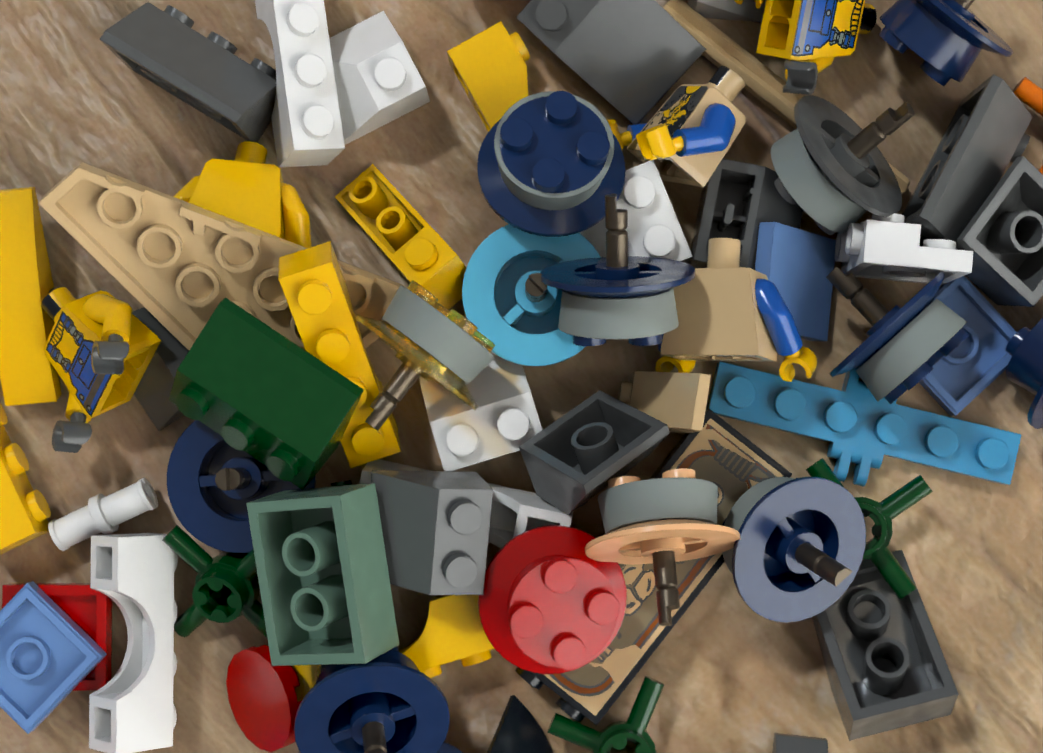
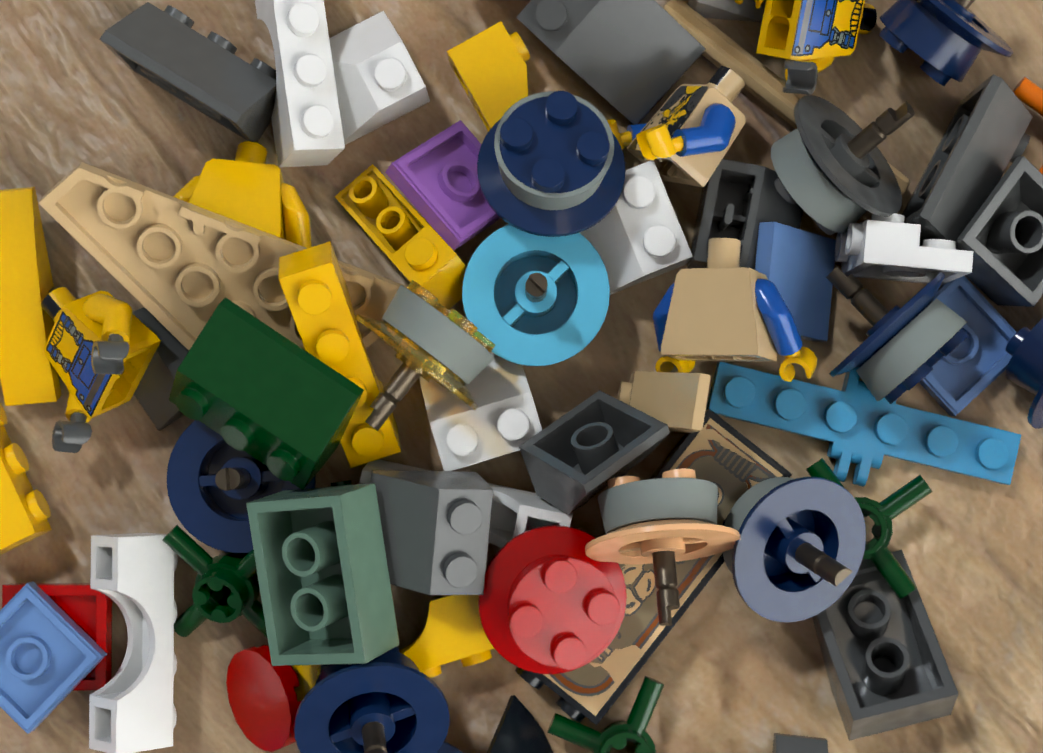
(103, 514): white pin -> none
(444, 184): none -> medium lavender tile
(618, 292): piece -> none

